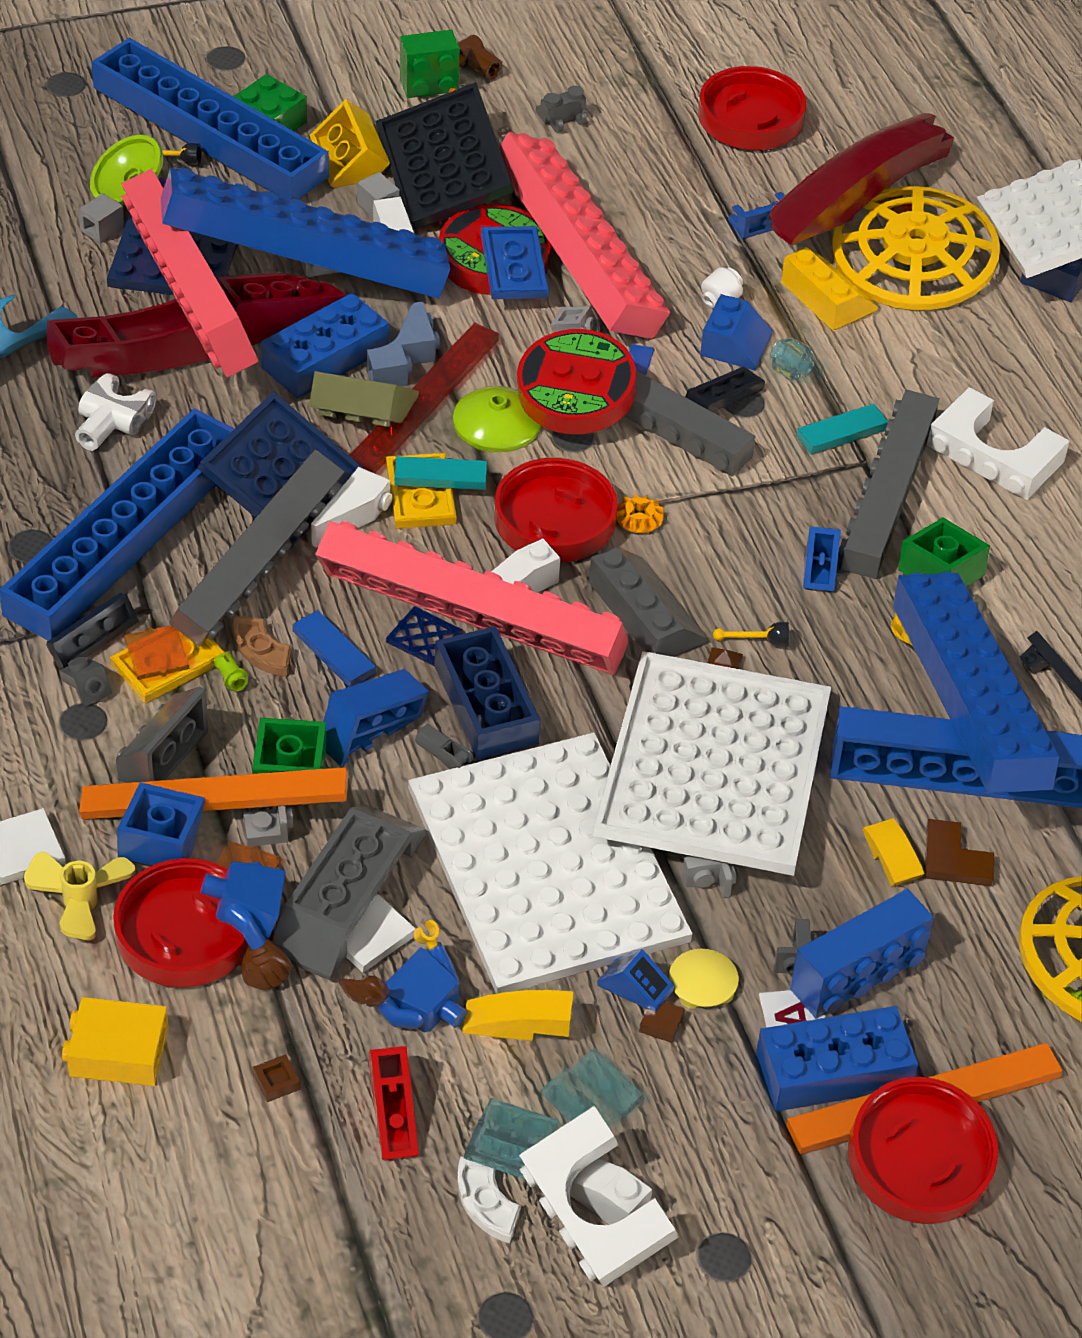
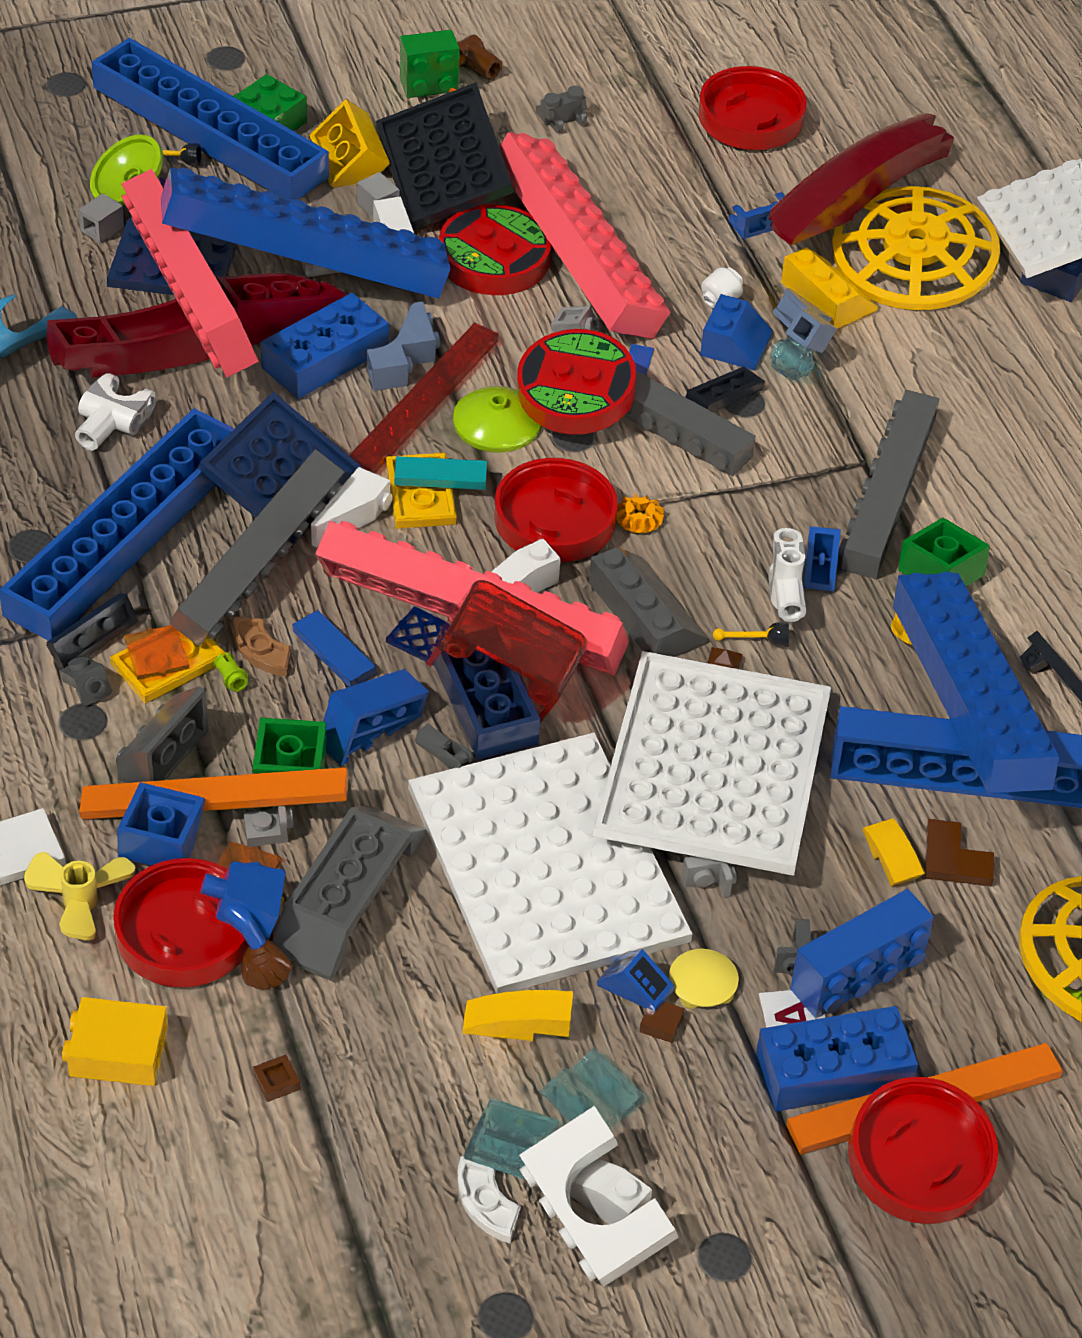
(361, 399): olive slope -> none
(377, 934): white tile -> none
(393, 1102): red slope -> none
(419, 992): blue torso -> none
(514, 262): blue tile -> none
(515, 637): none -> clear red windscreen
(786, 575): none -> white connector
(804, 321): none -> sand blue arch
(842, 428): teal tile -> none
(1016, 470): white arch -> none

